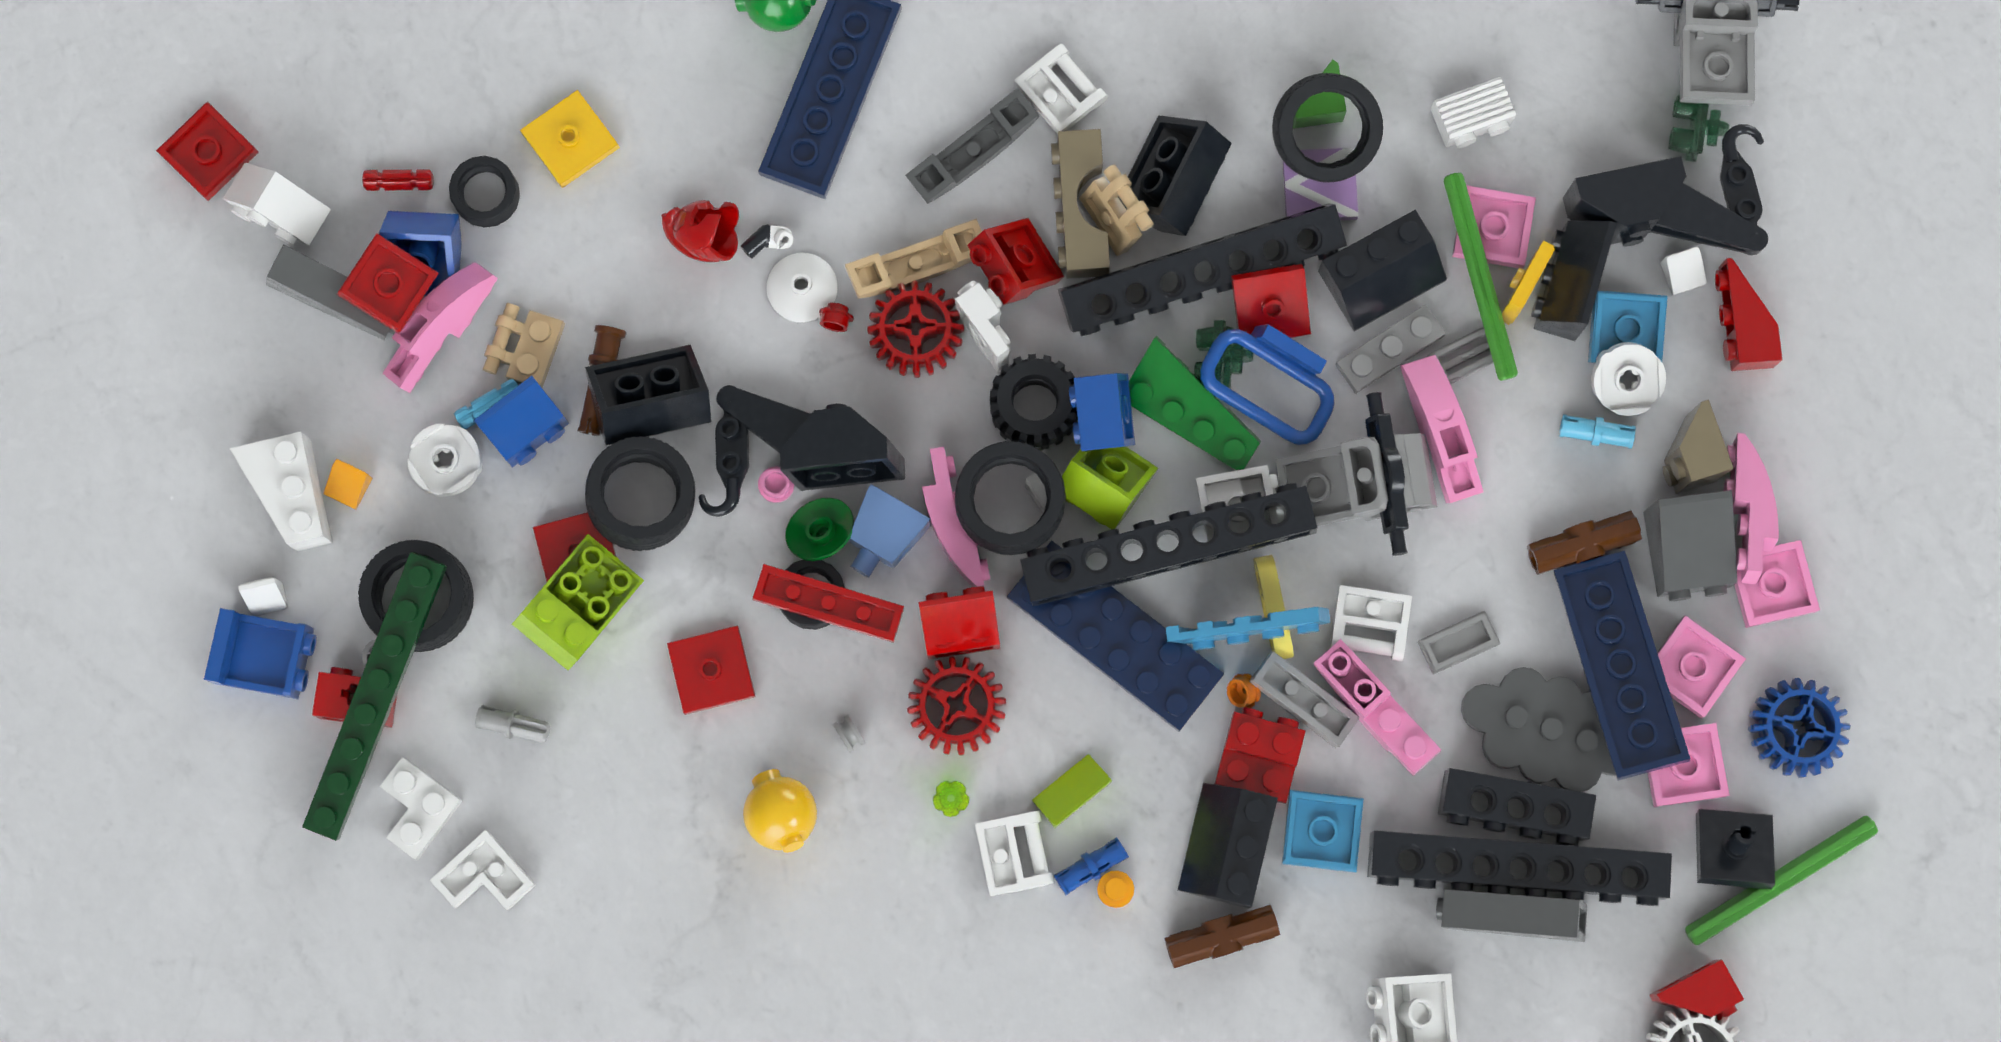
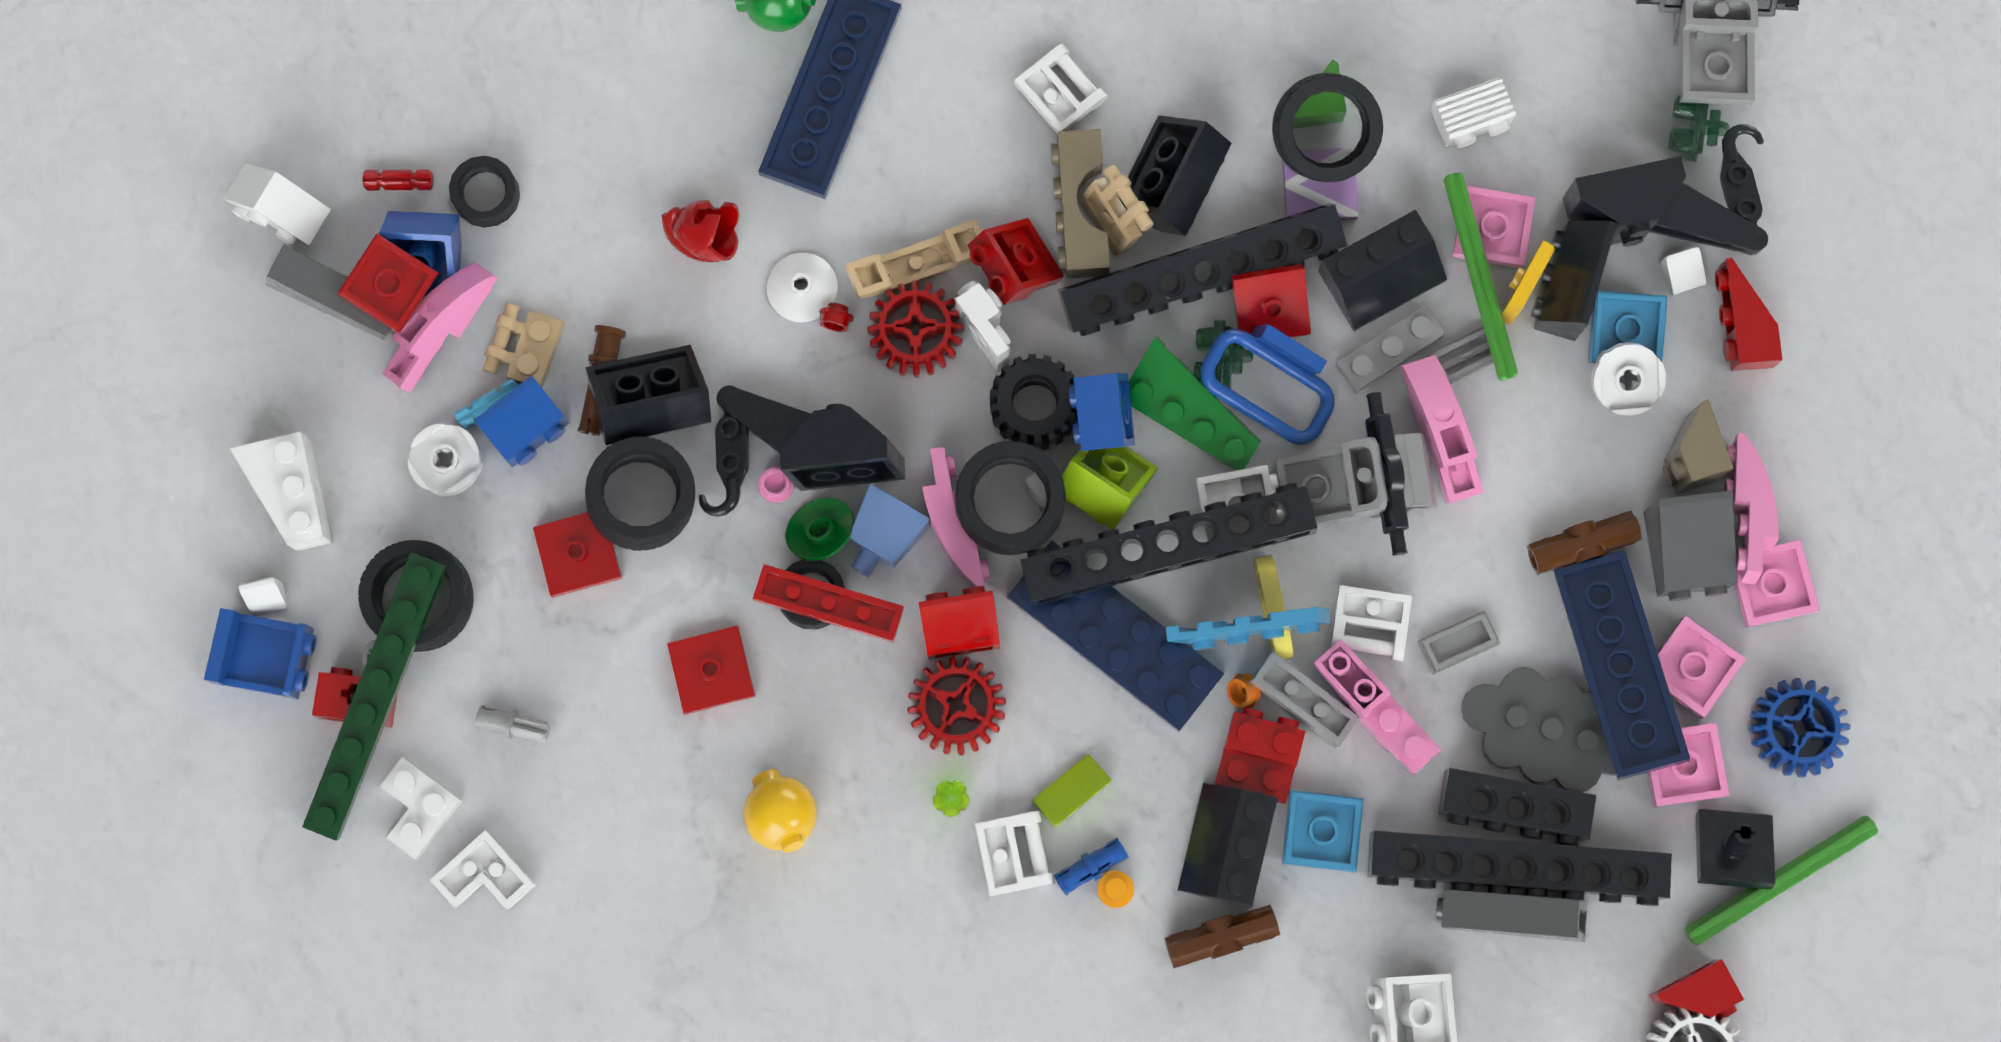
(207, 151): red plate -> none
(347, 484): light orange slope -> none
(569, 138): yellow plate -> none
(578, 602): lime slope -> none
(768, 236): arm -> none
(848, 733): light grey bush -> none
(974, 148): dark grey slope -> none
(1597, 431): medium azure pin -> none

